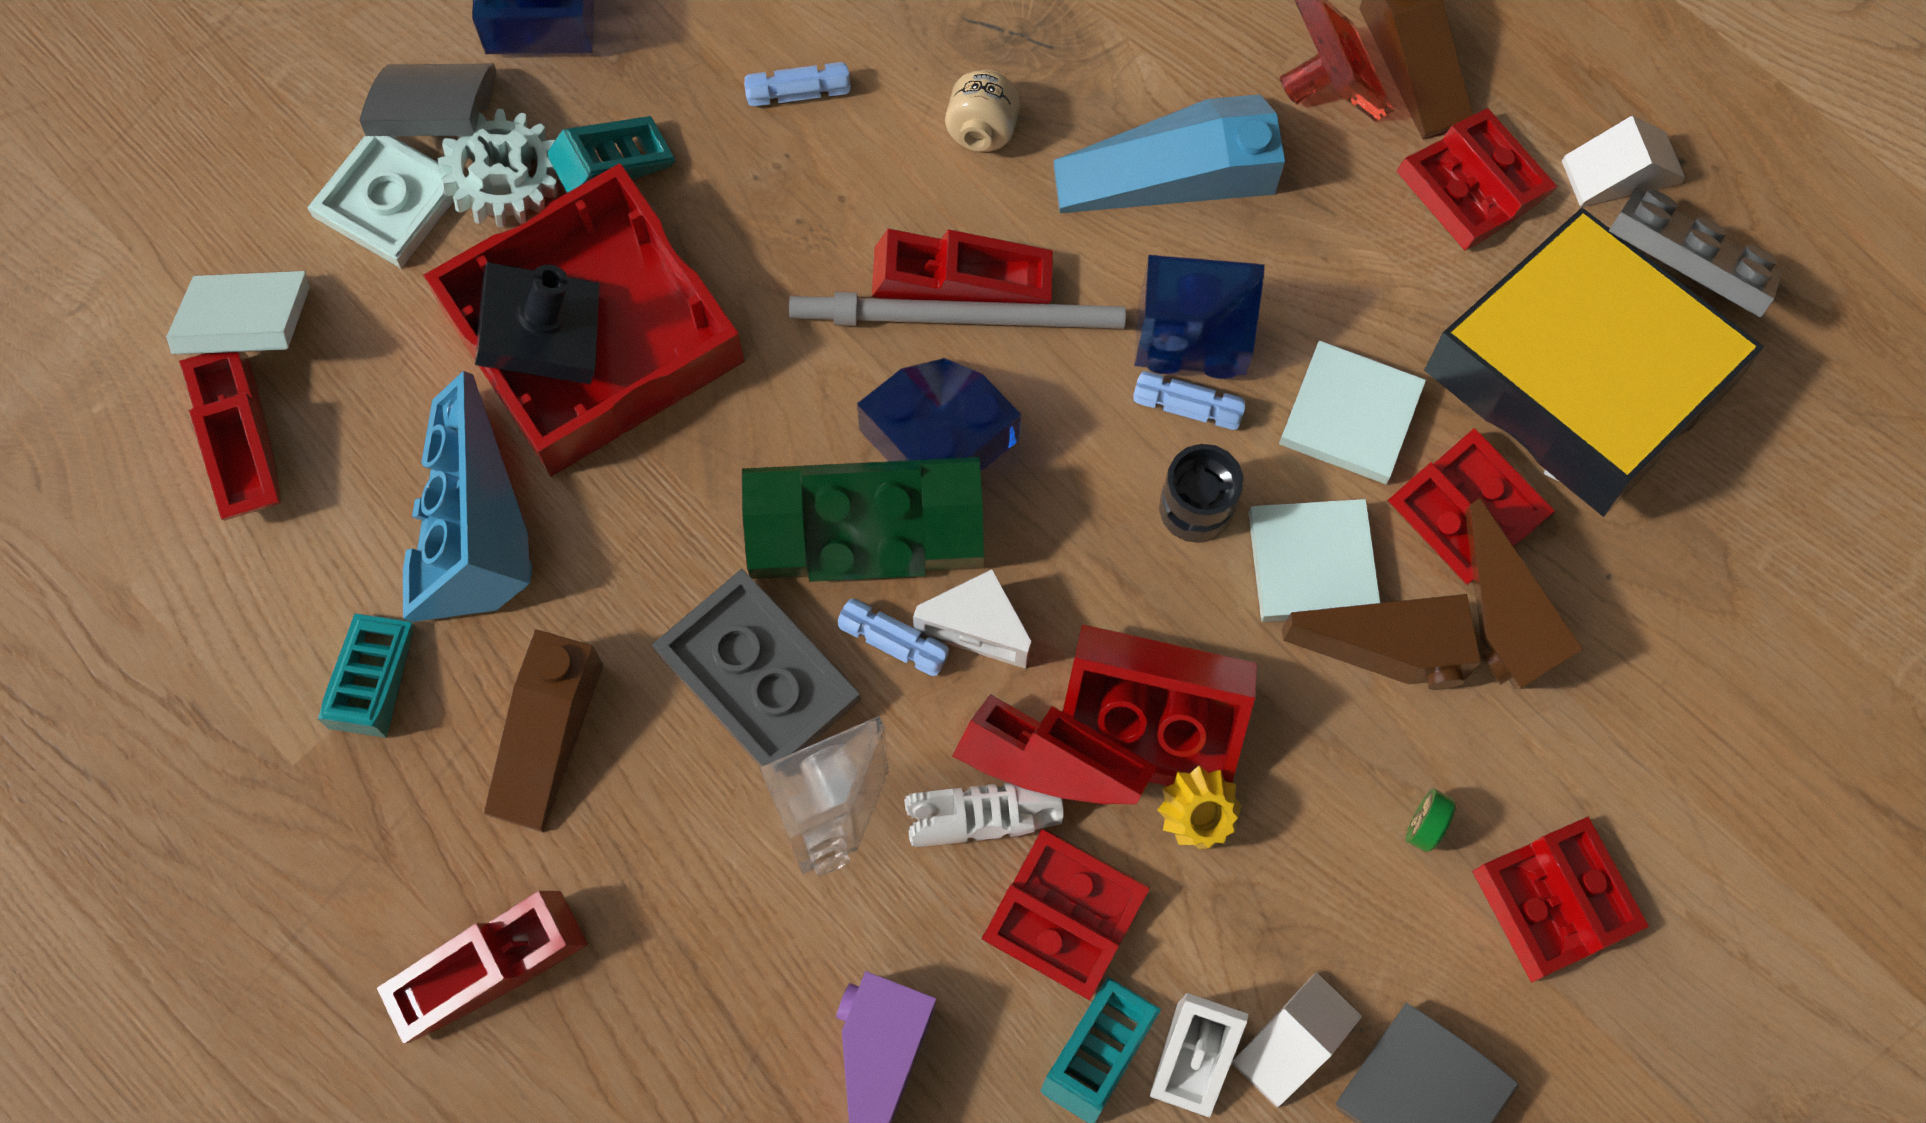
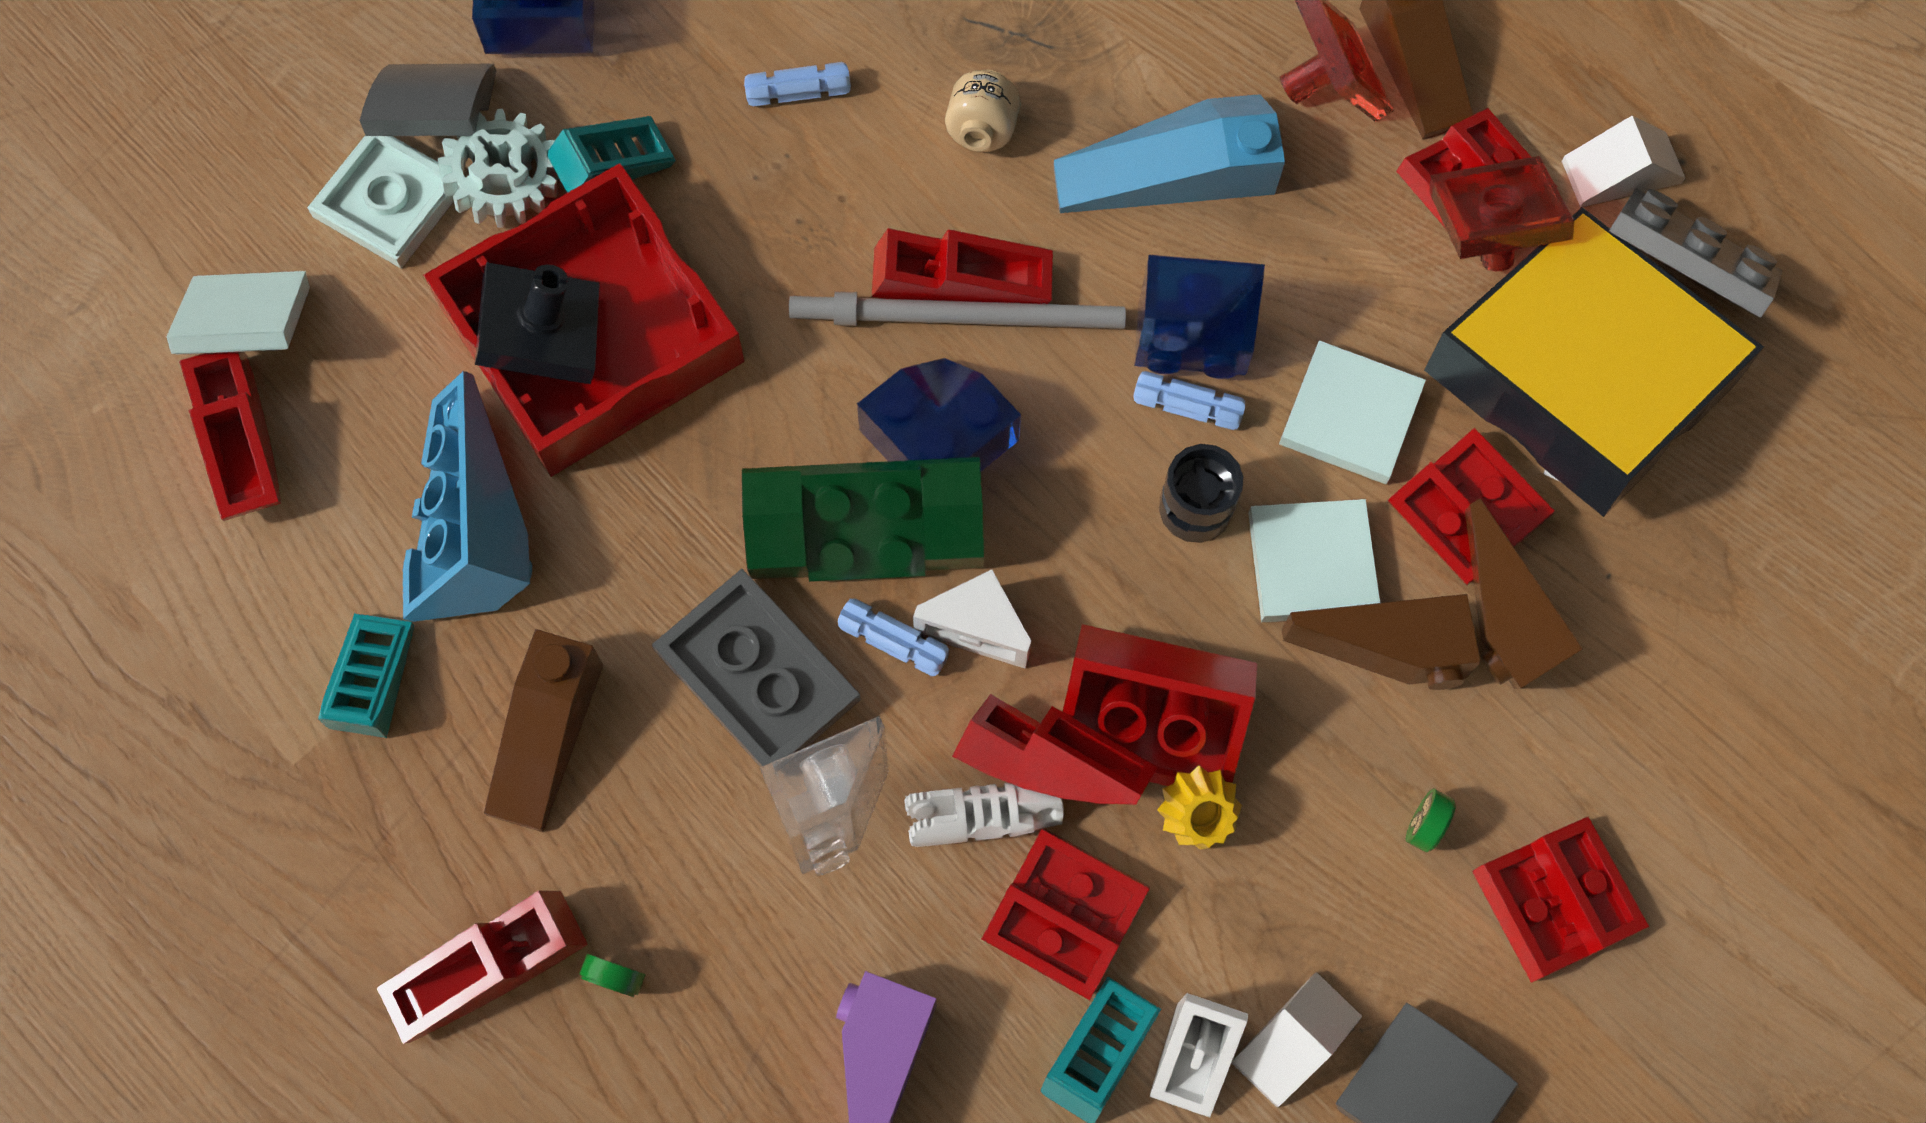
(612, 975): none -> green tile
(1501, 210): none -> clear red tile

